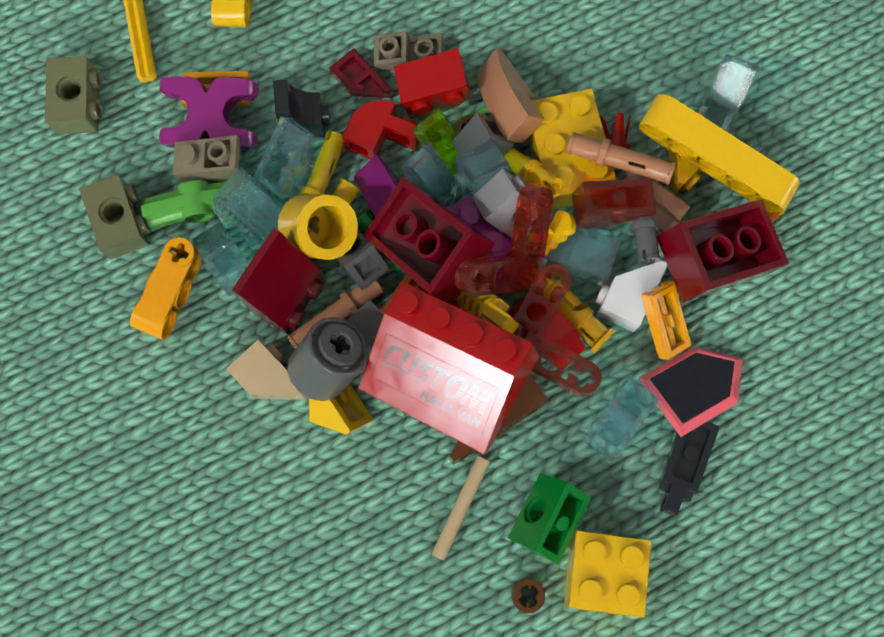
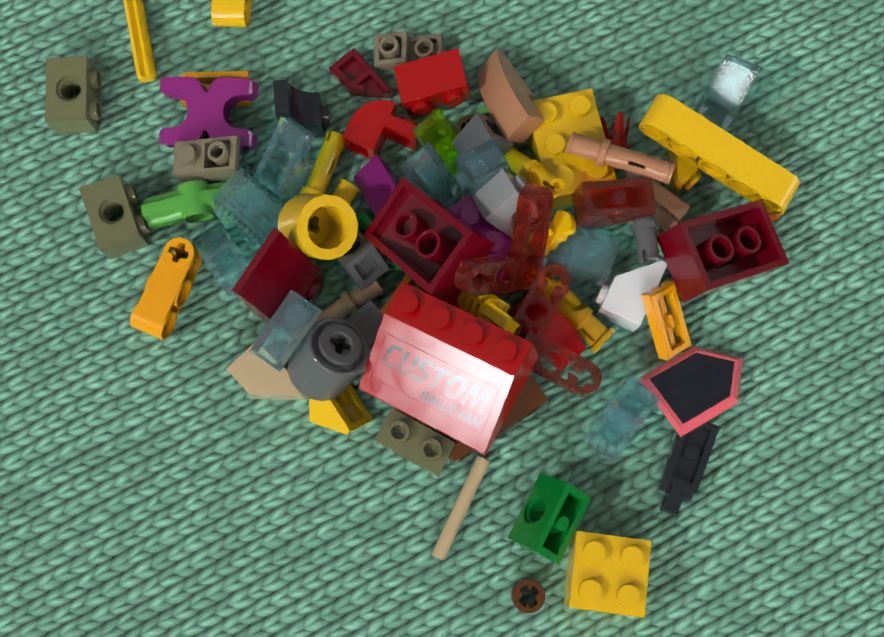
(285, 330): none -> clear light blue slope
(415, 442): none -> olive brick

